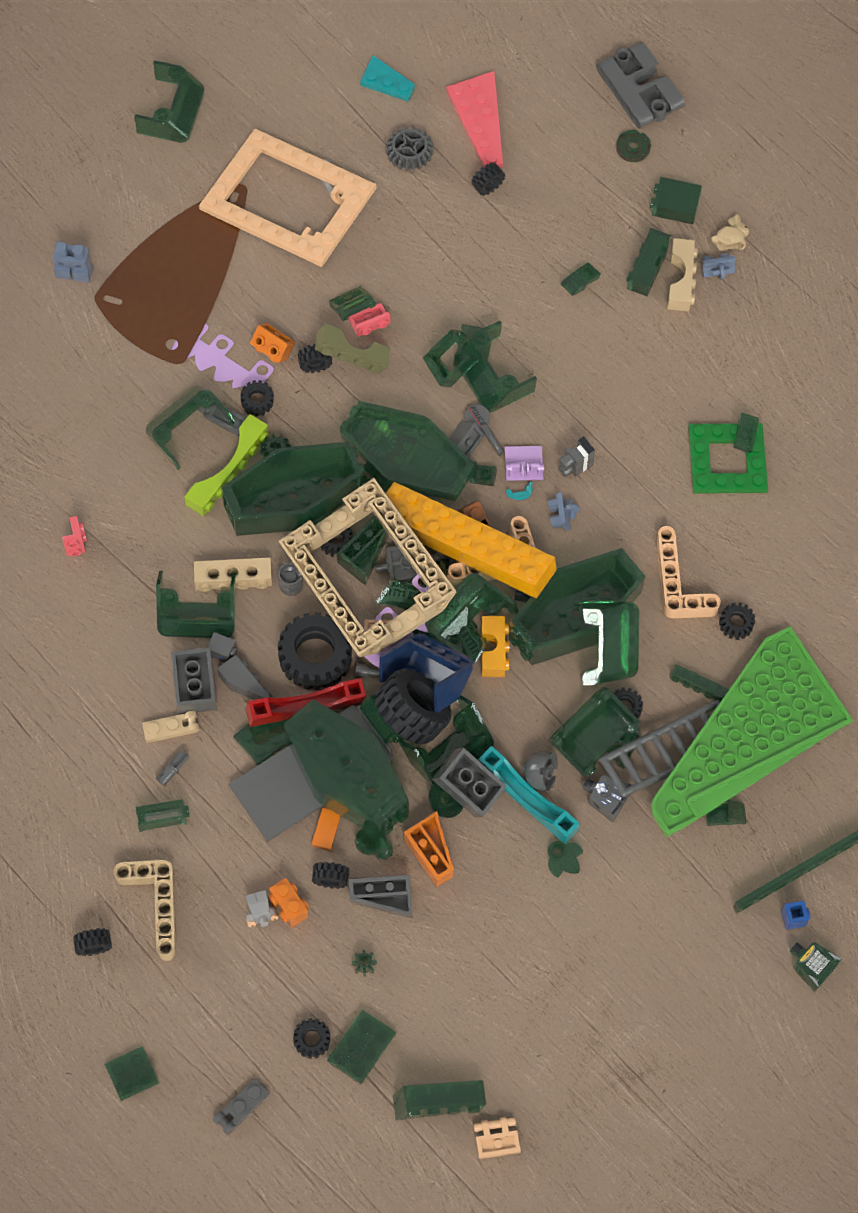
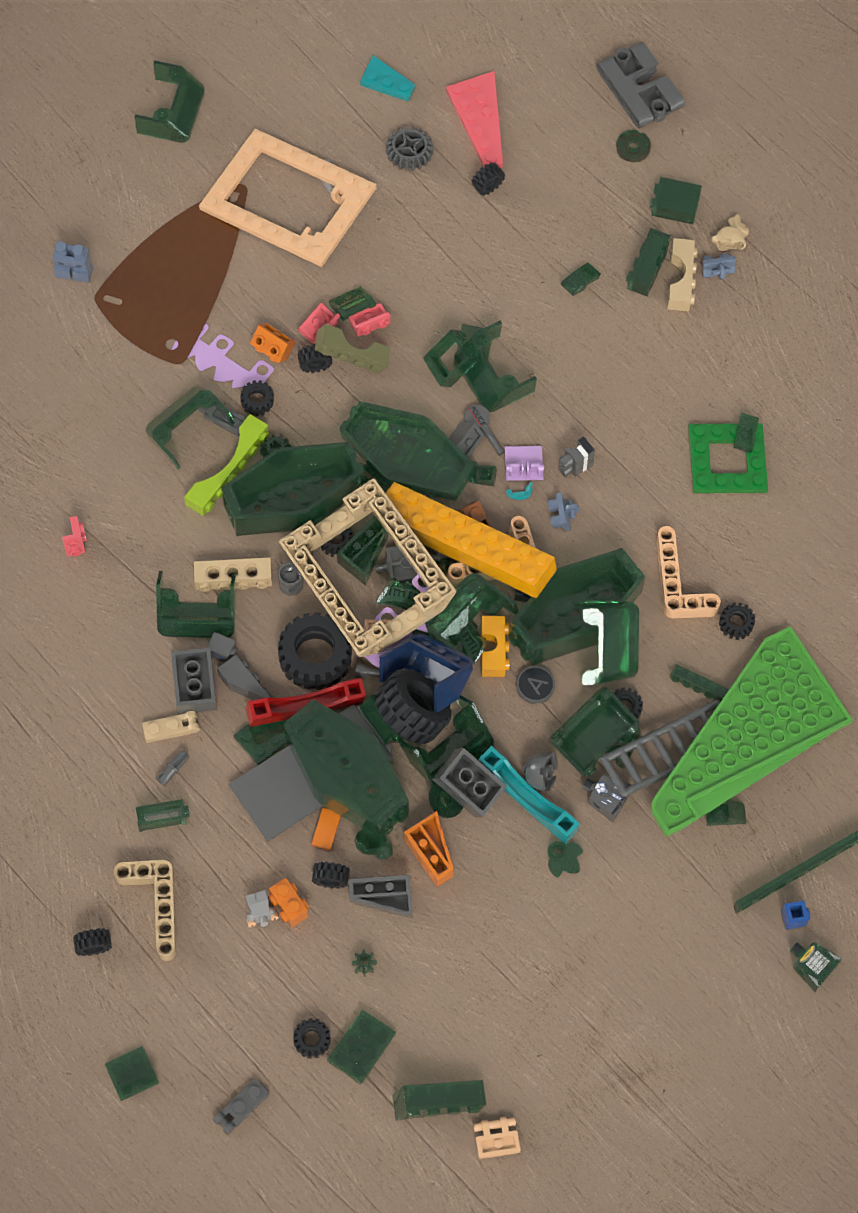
(318, 318): none -> coral bracket
(535, 684): none -> black tile

